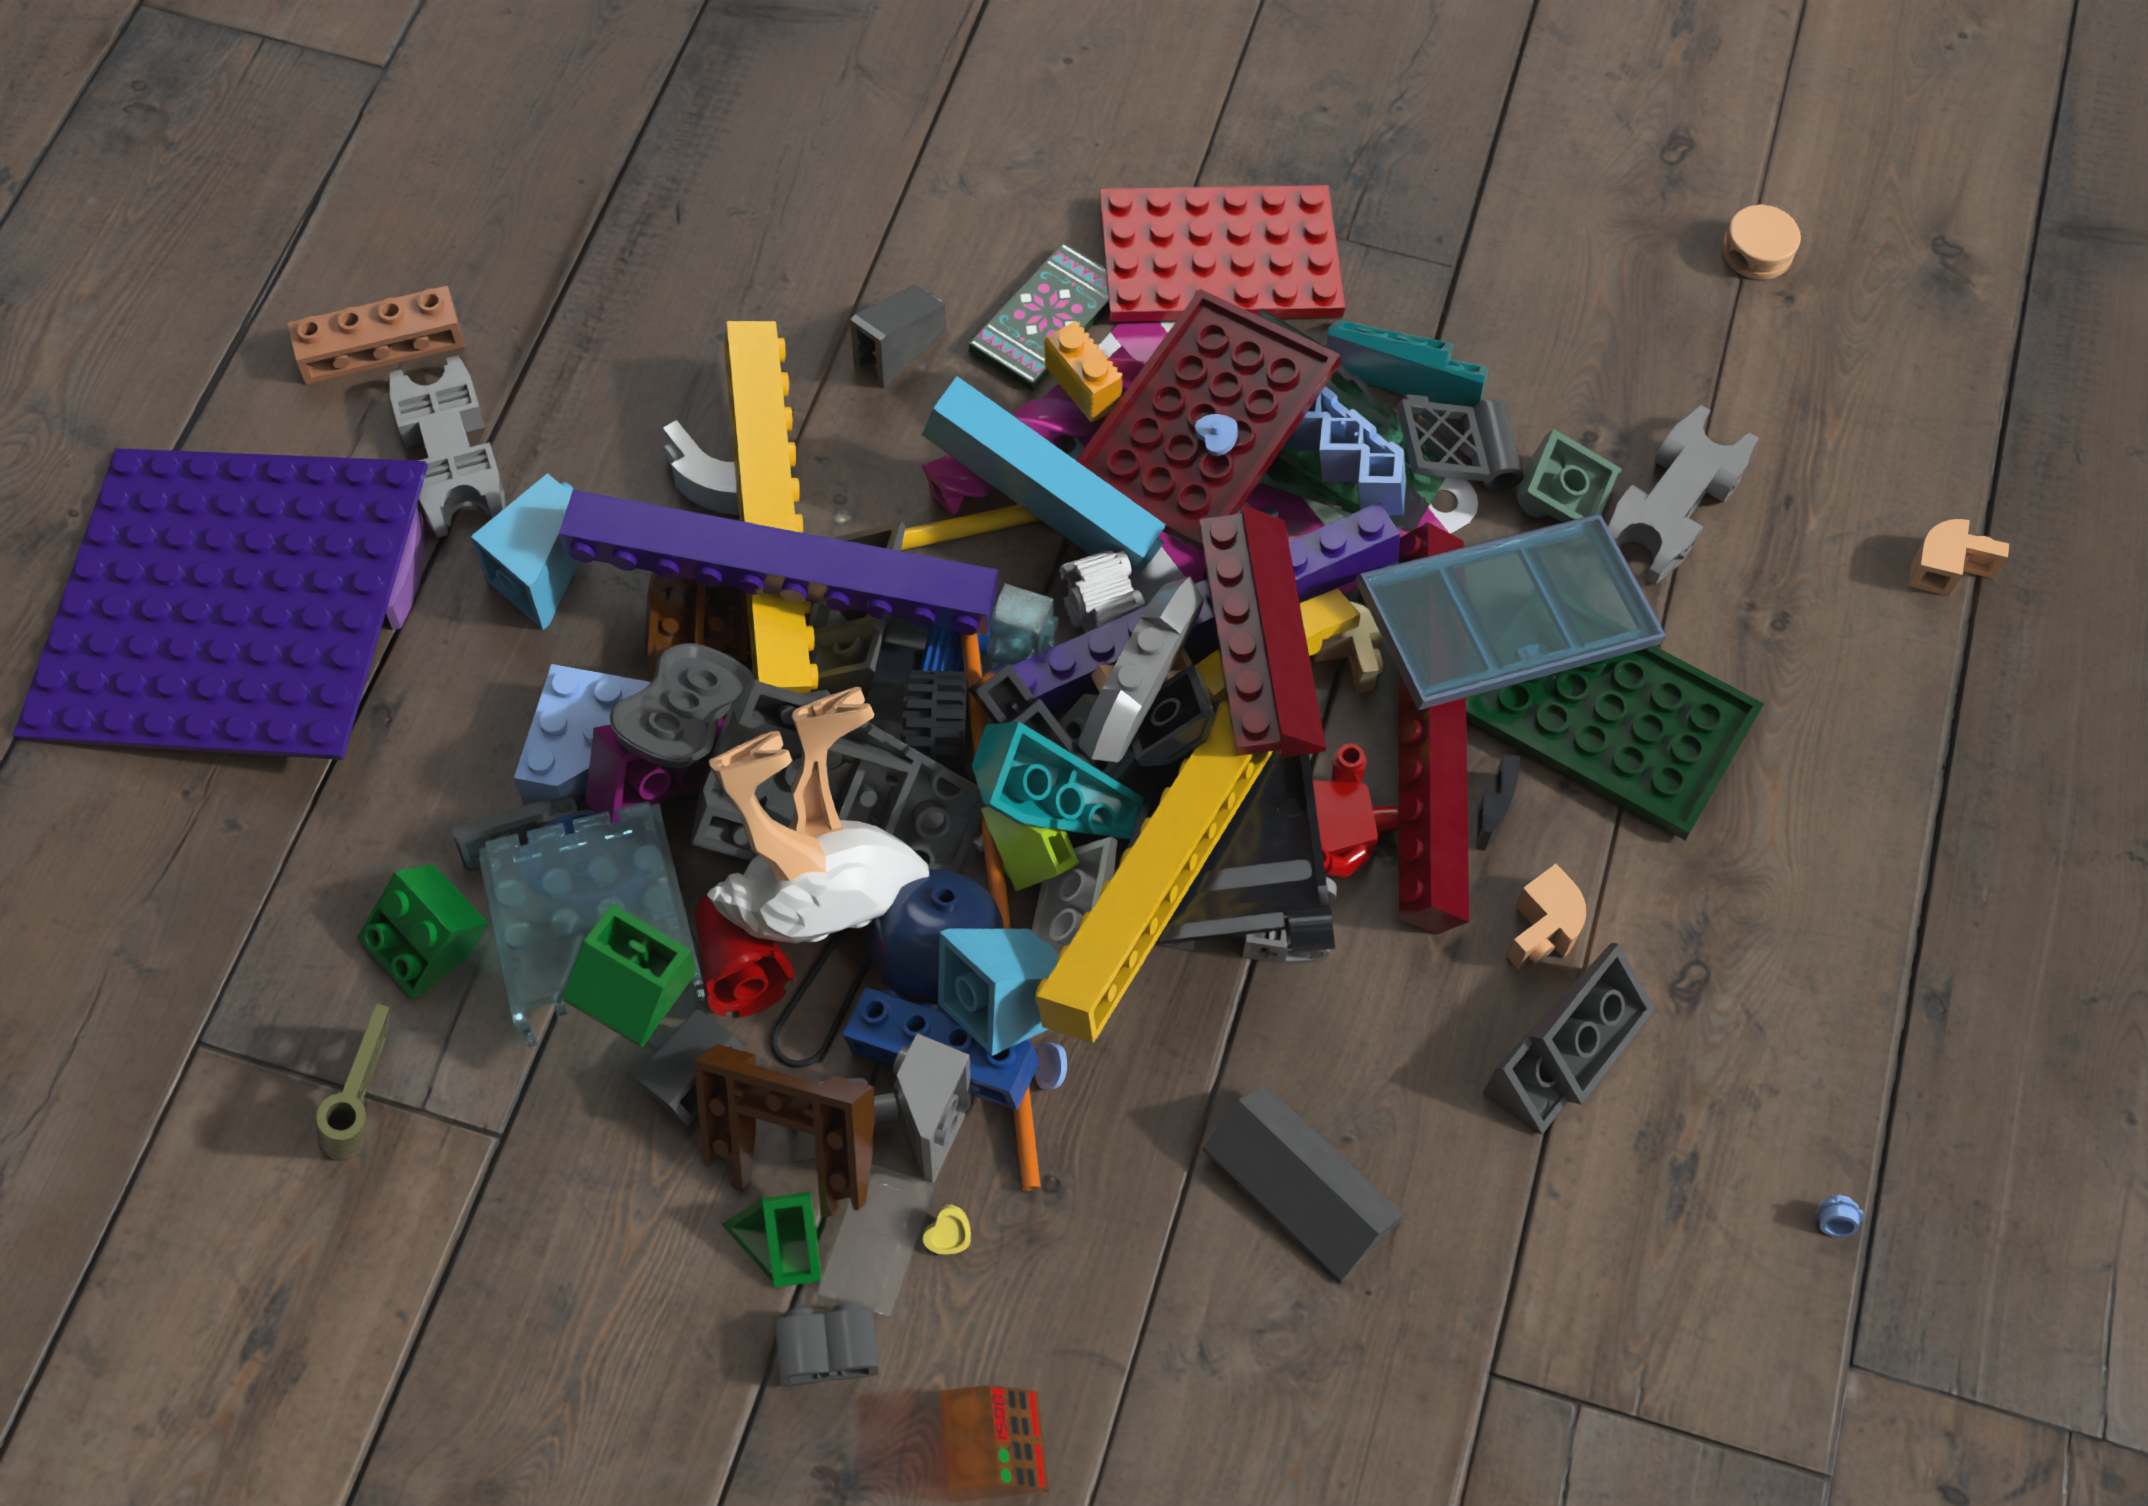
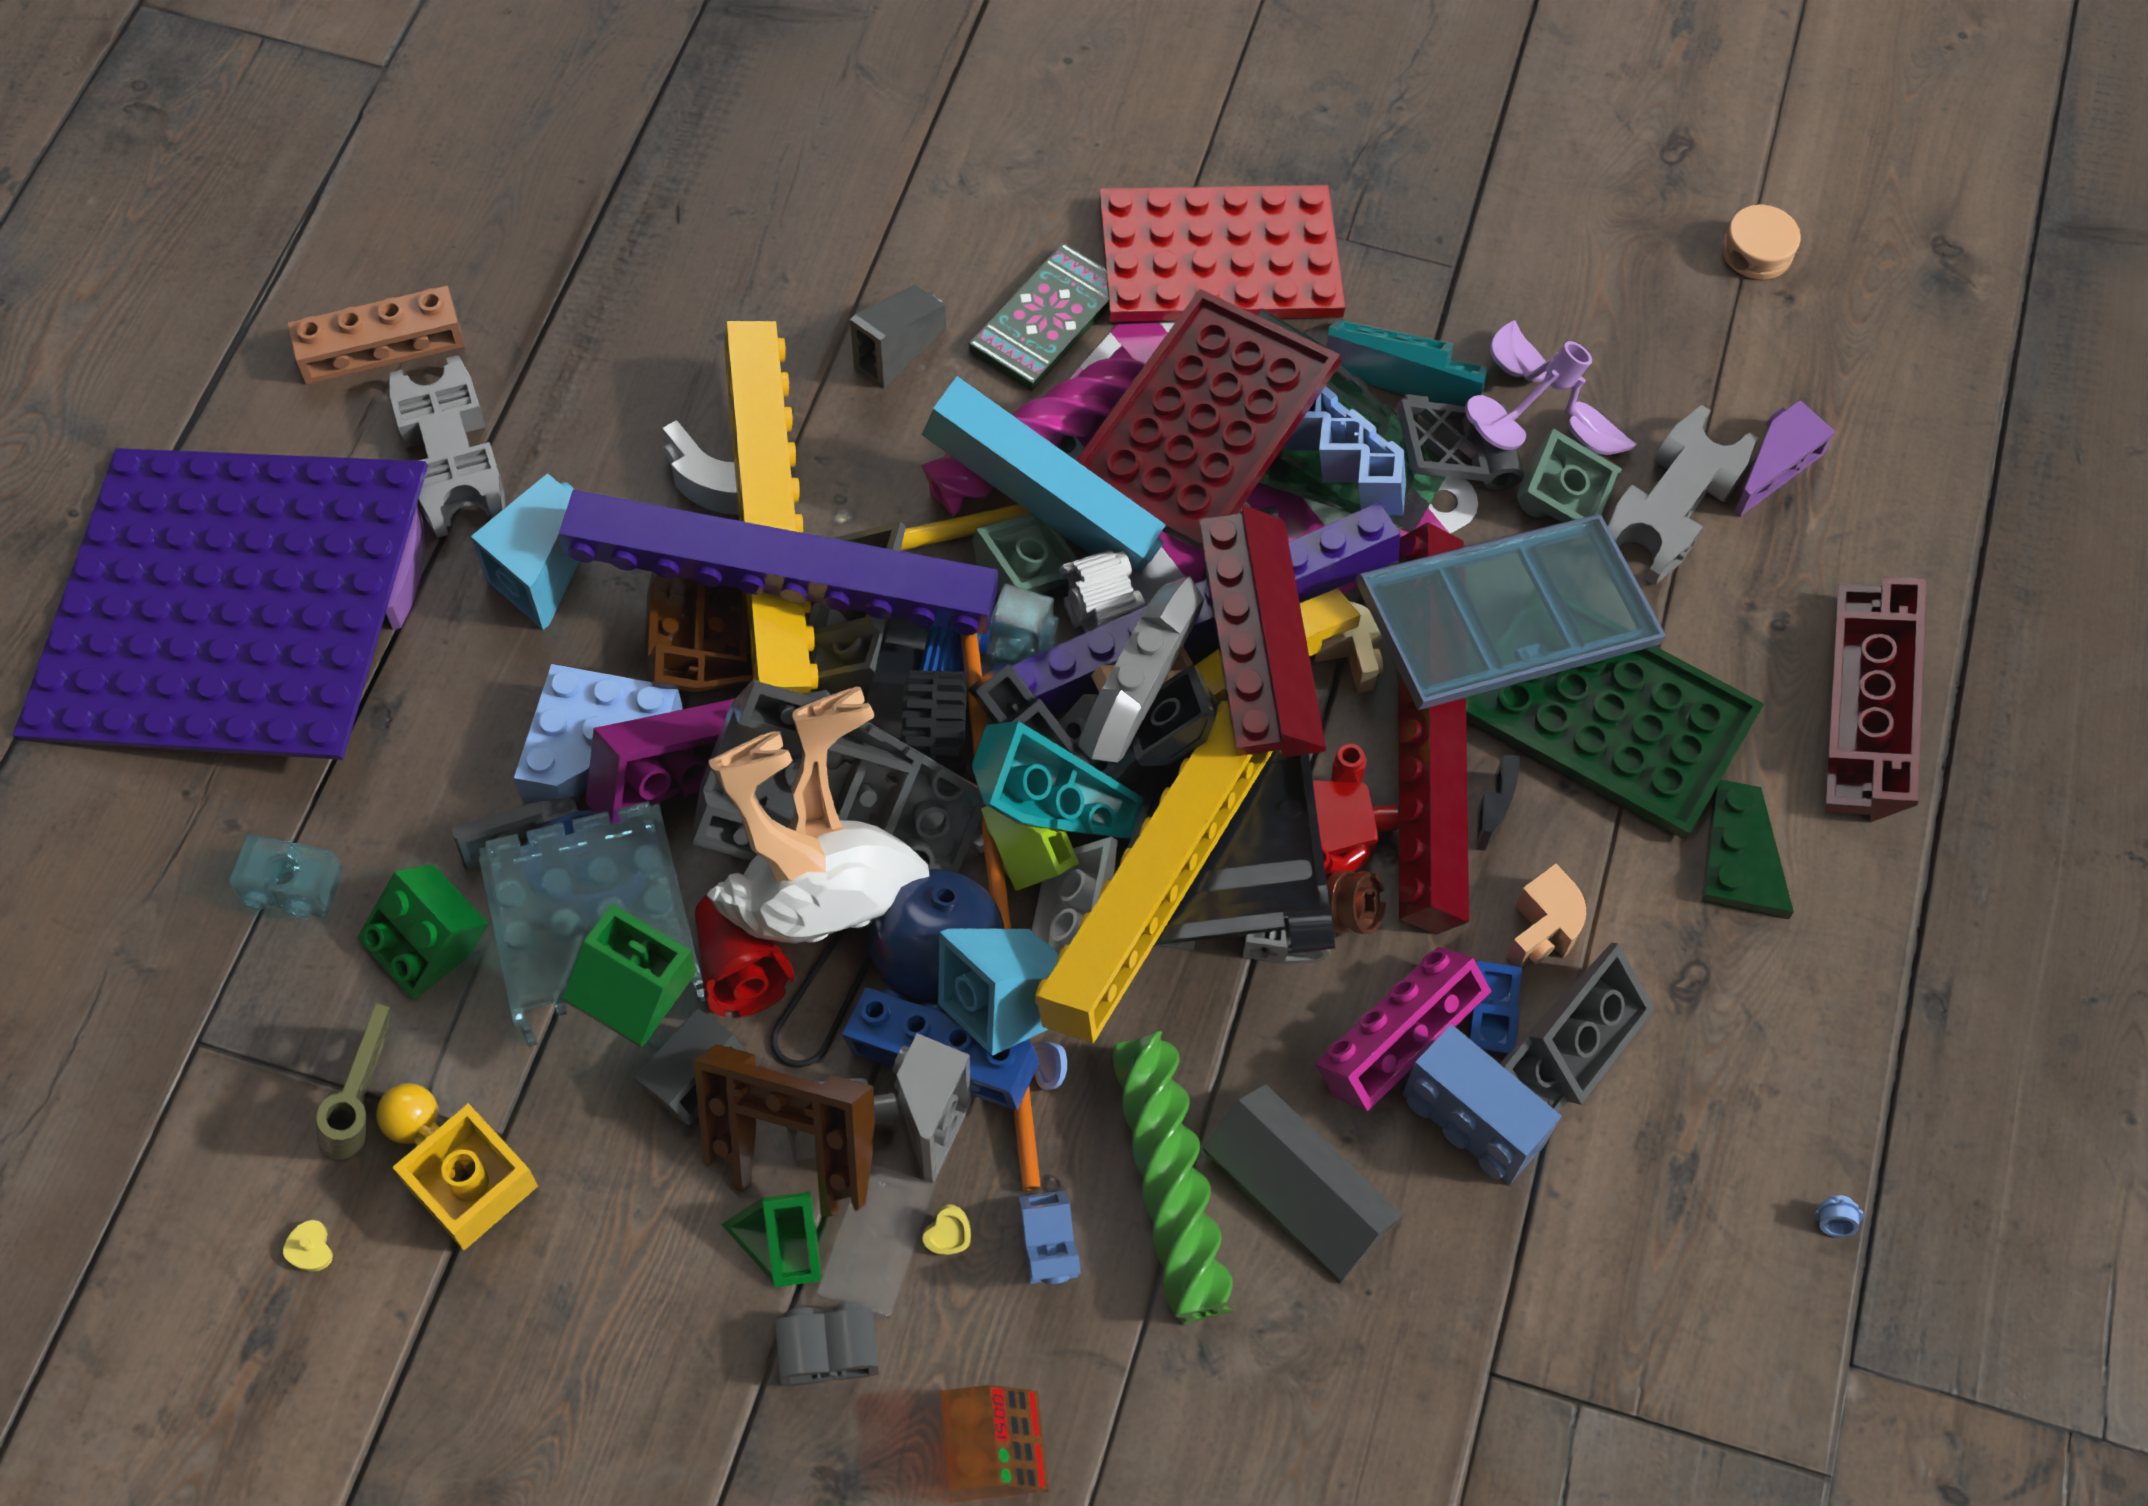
(268, 860): none -> clear light blue brick
(307, 1247): none -> light yellow piece
(446, 1154): none -> yellow brick
(679, 710): dark grey plate -> none
(1023, 552): none -> sand green slope
(1048, 1238): none -> medium blue brick
(1083, 371): light orange brick -> none
(1172, 1189): none -> bright green piece
(1217, 432): light blue piece -> none
(1355, 901): none -> copper wheel
(1402, 1027): none -> dark pink brick
(1479, 1105): none -> medium blue brick
(1496, 1018): none -> blue slope
(1562, 371): none -> lavender plant
(1742, 854): none -> dark green wing
(1790, 445): none -> medium lavender slope
(1877, 698): none -> dark red slope
(1950, 552): light nougat brick -> none

